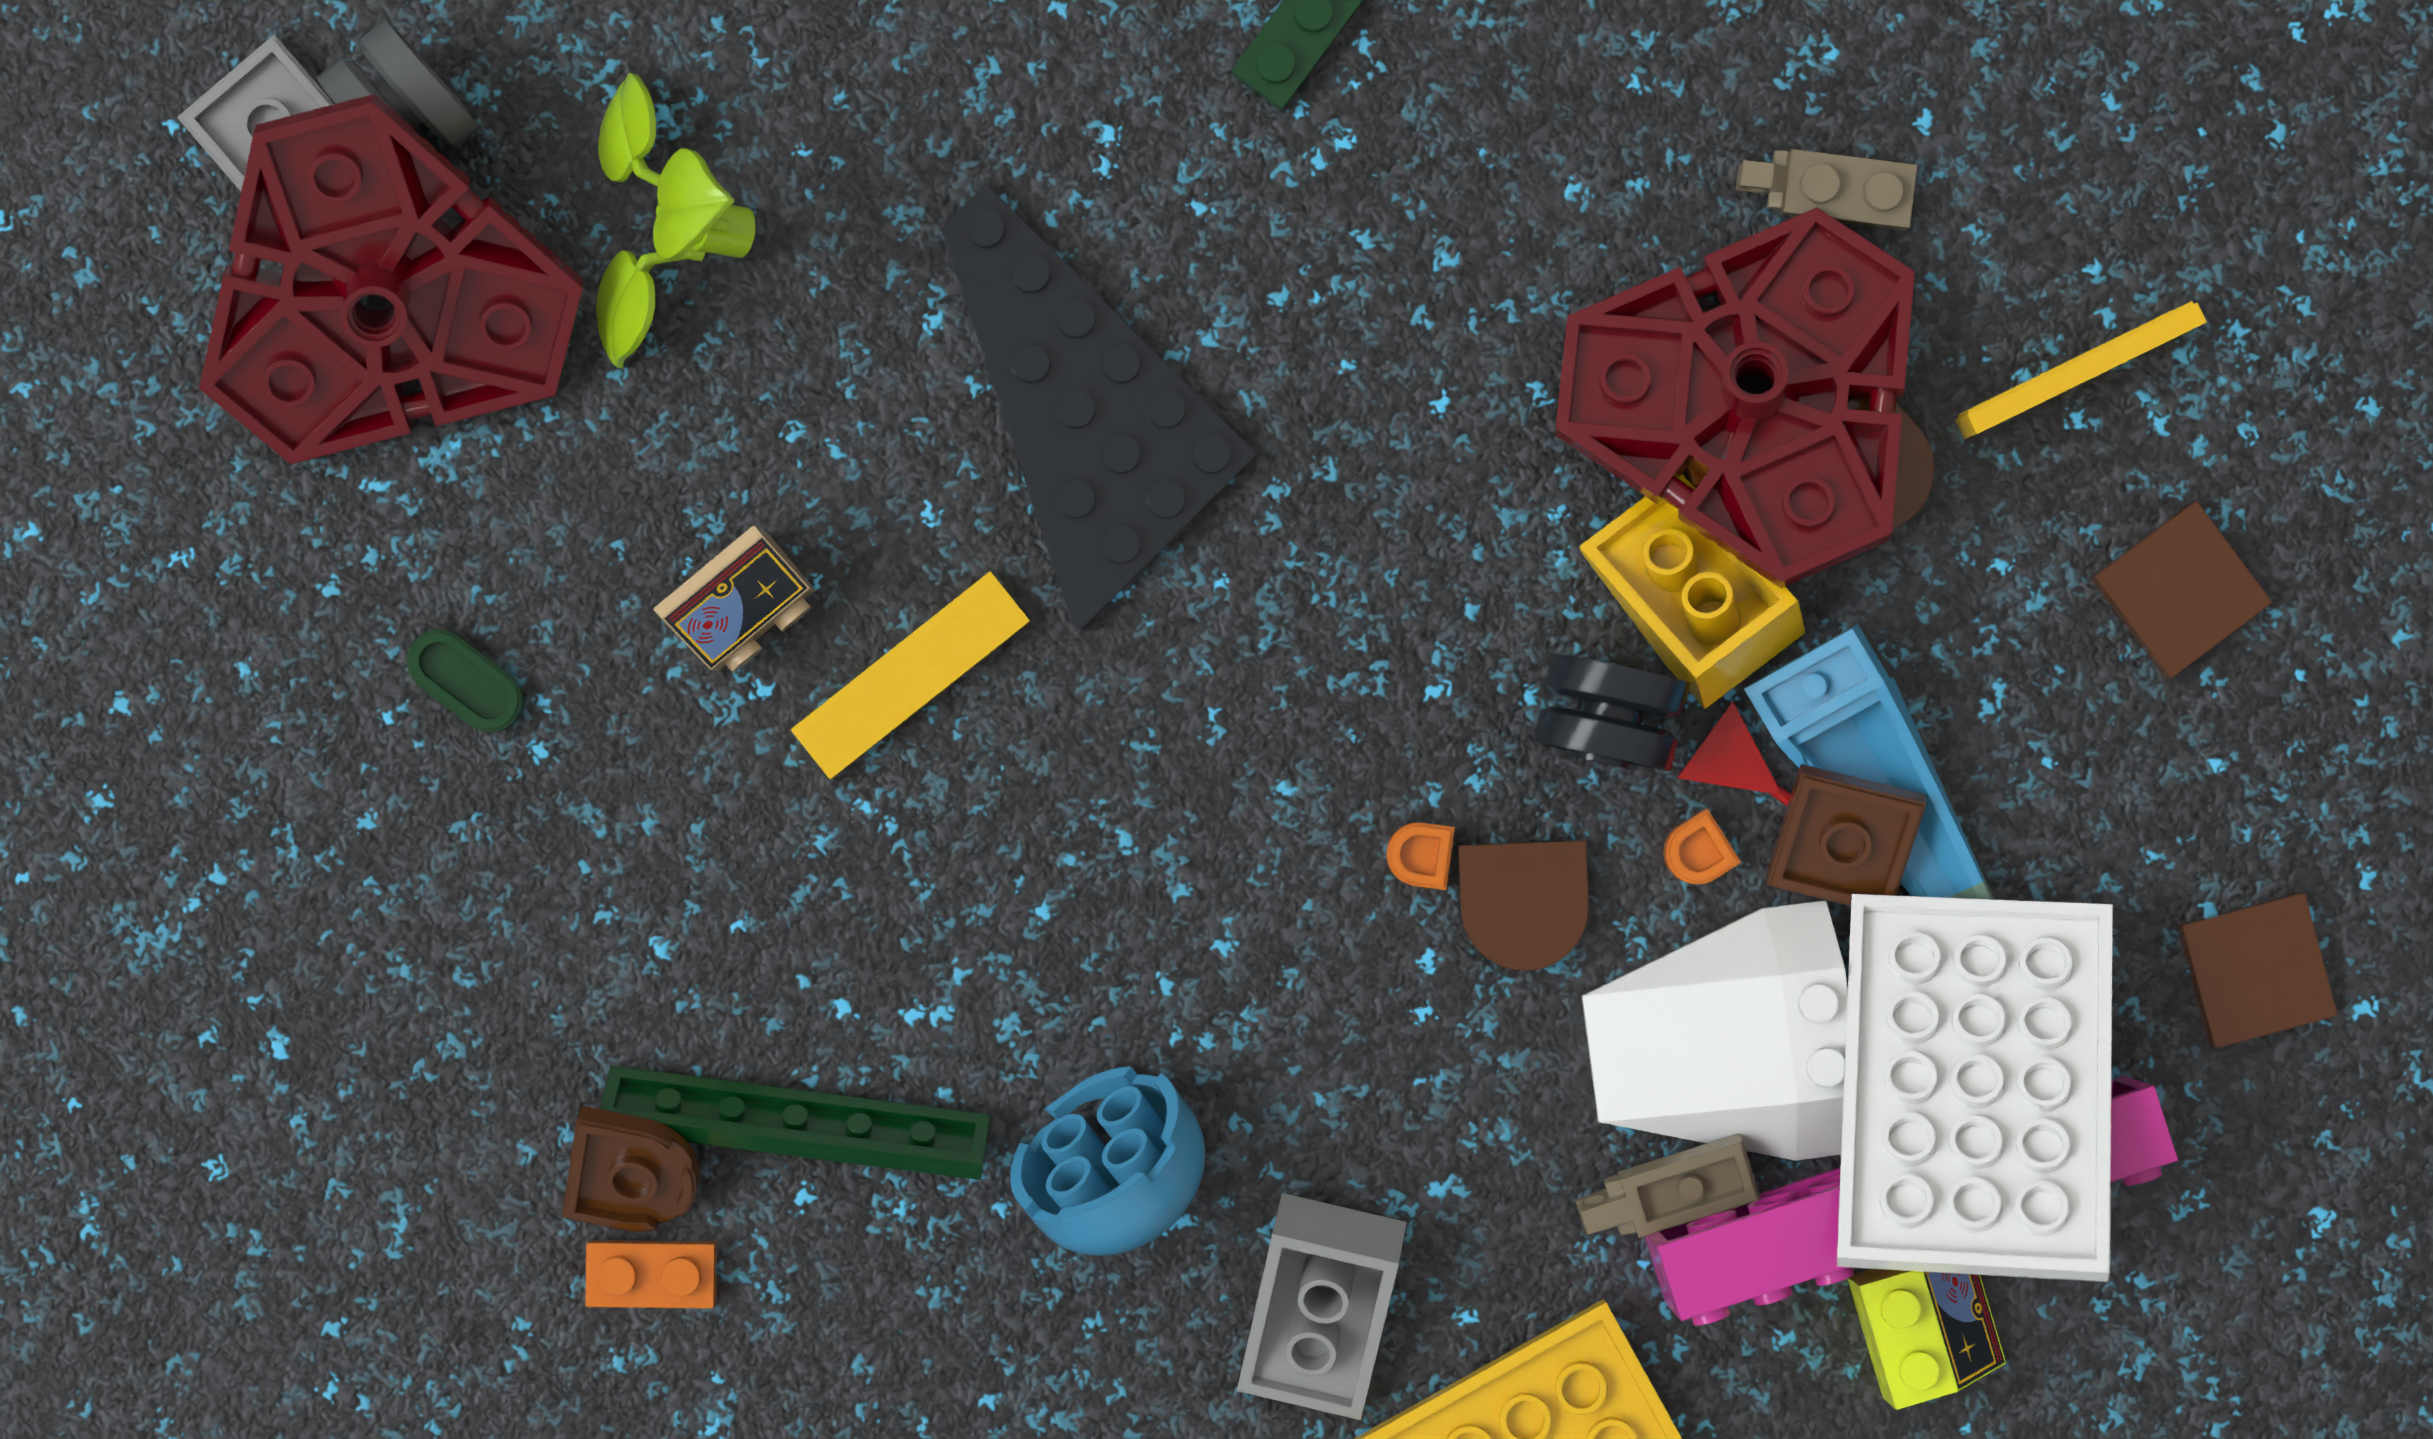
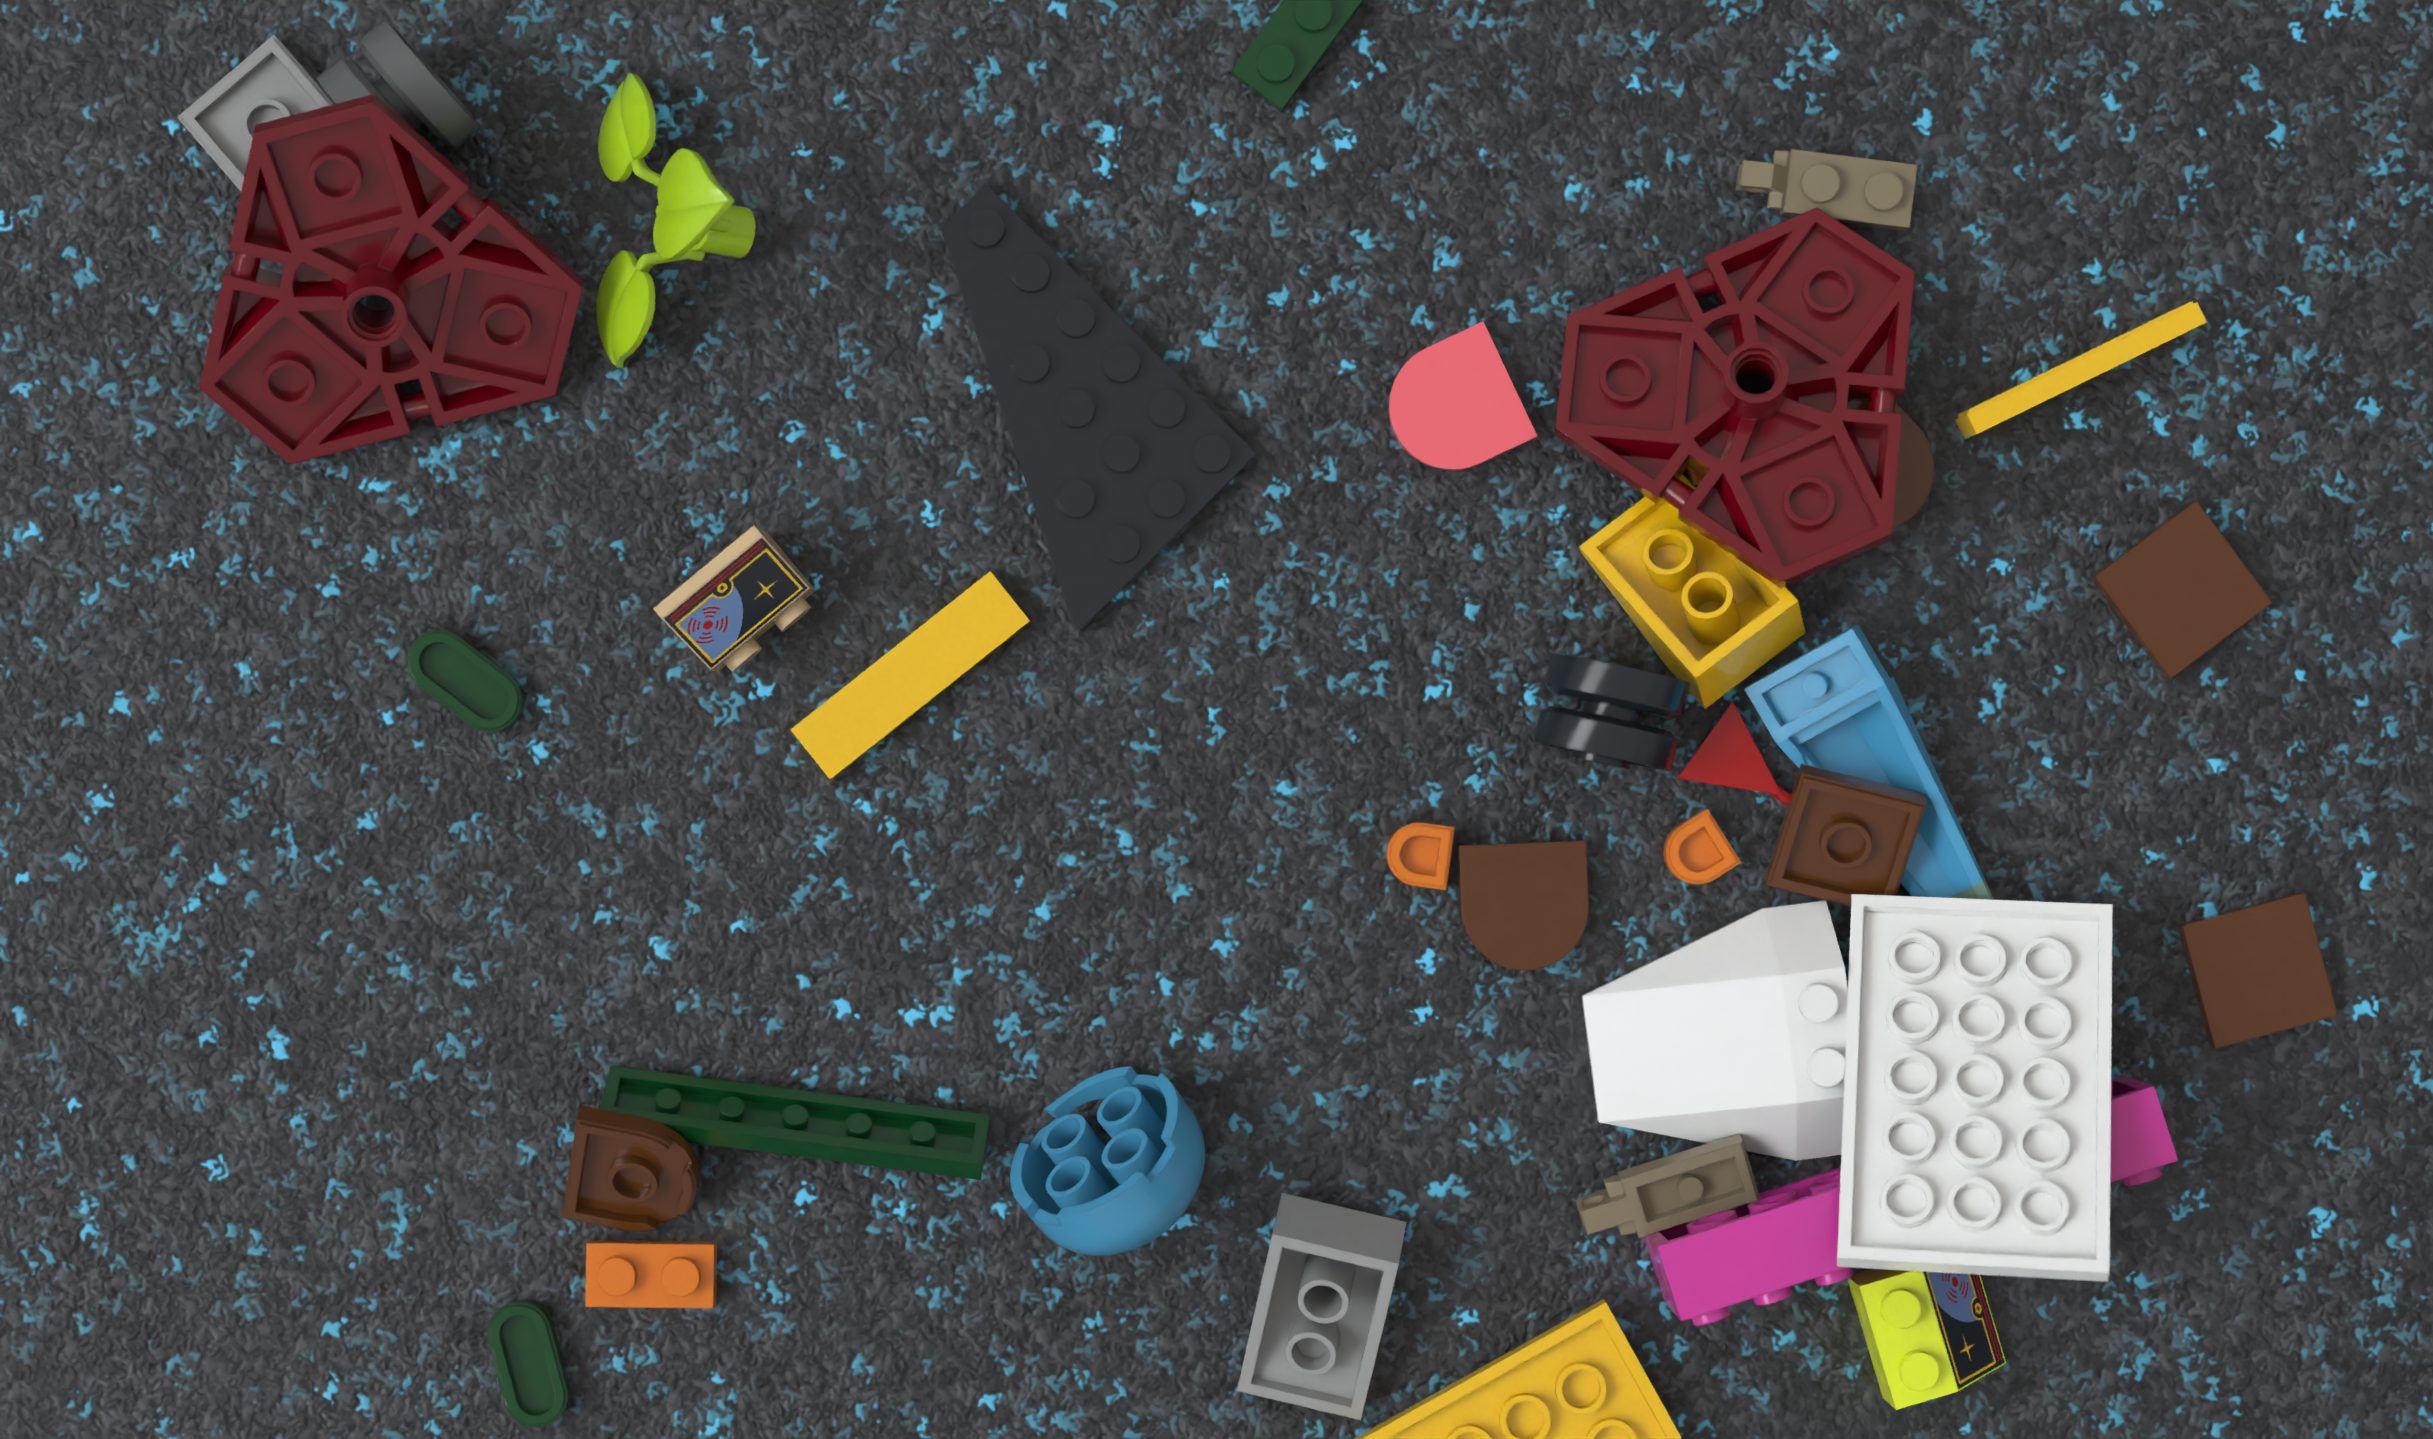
(529, 1363): none -> dark green tile
(1457, 403): none -> coral tile

